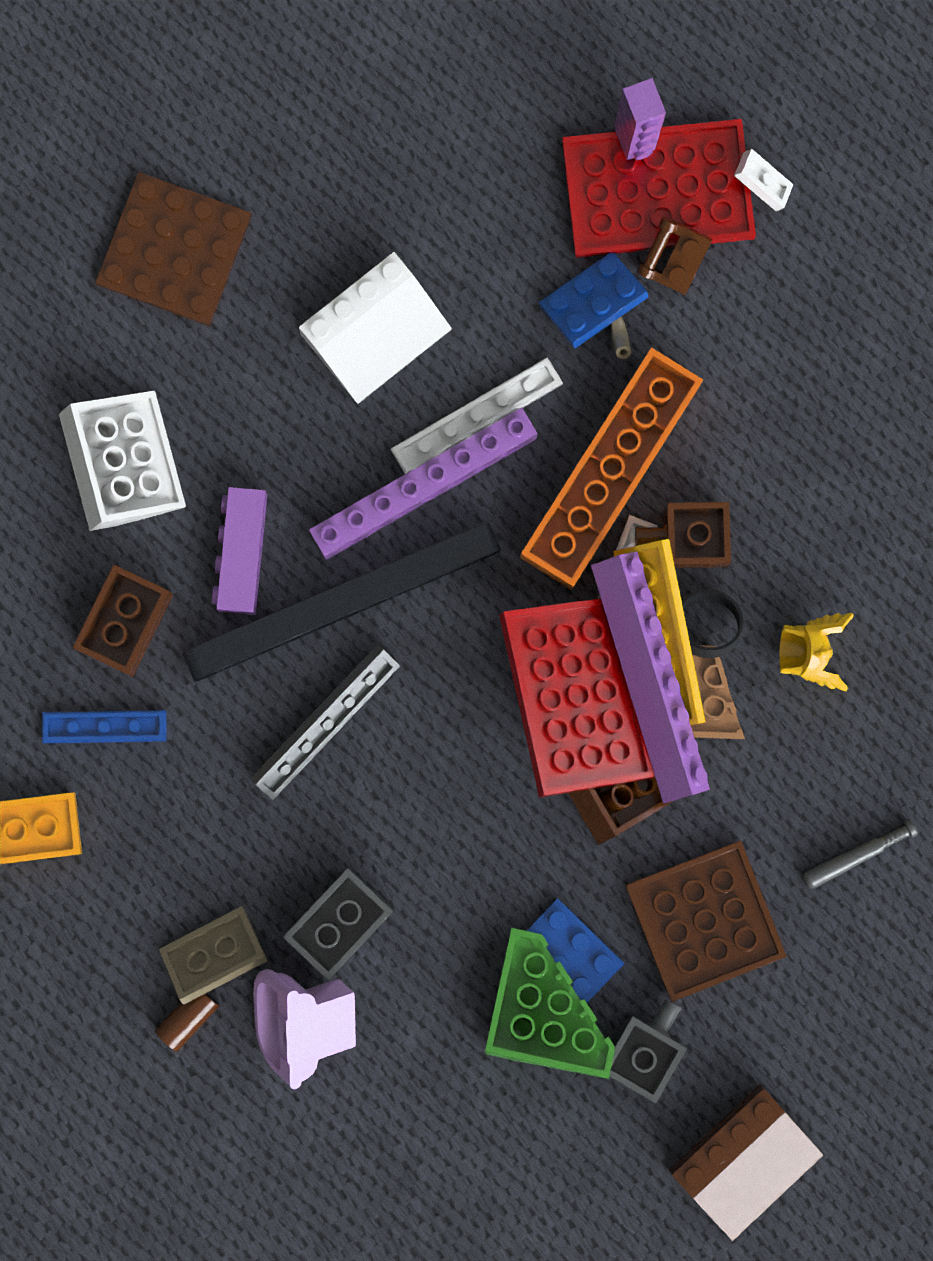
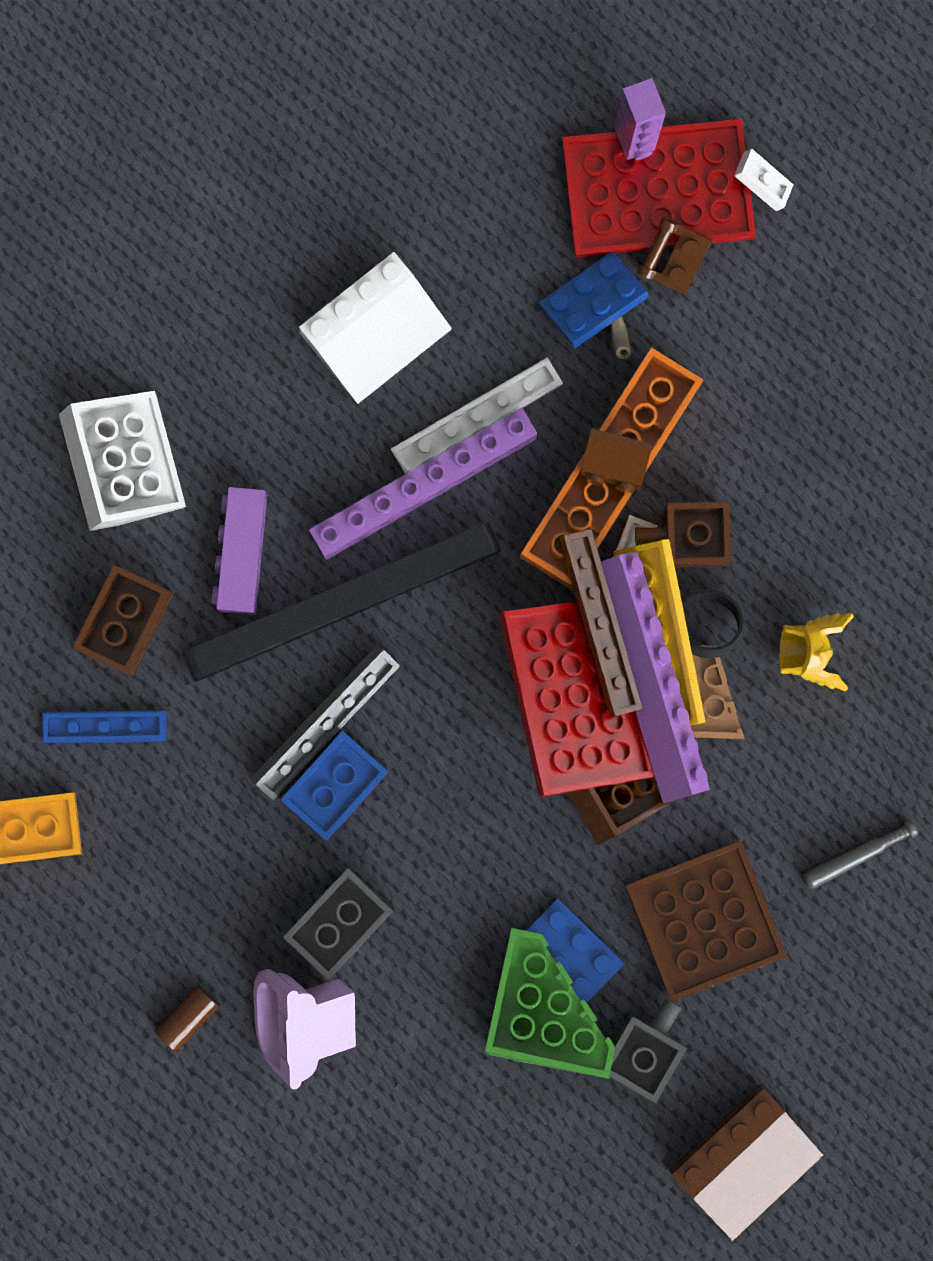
(173, 249): reddish brown plate -> none
(212, 955): dark tan plate -> none
(334, 786): none -> blue plate
(600, 623): none -> plate
(615, 460): none -> reddish brown slope

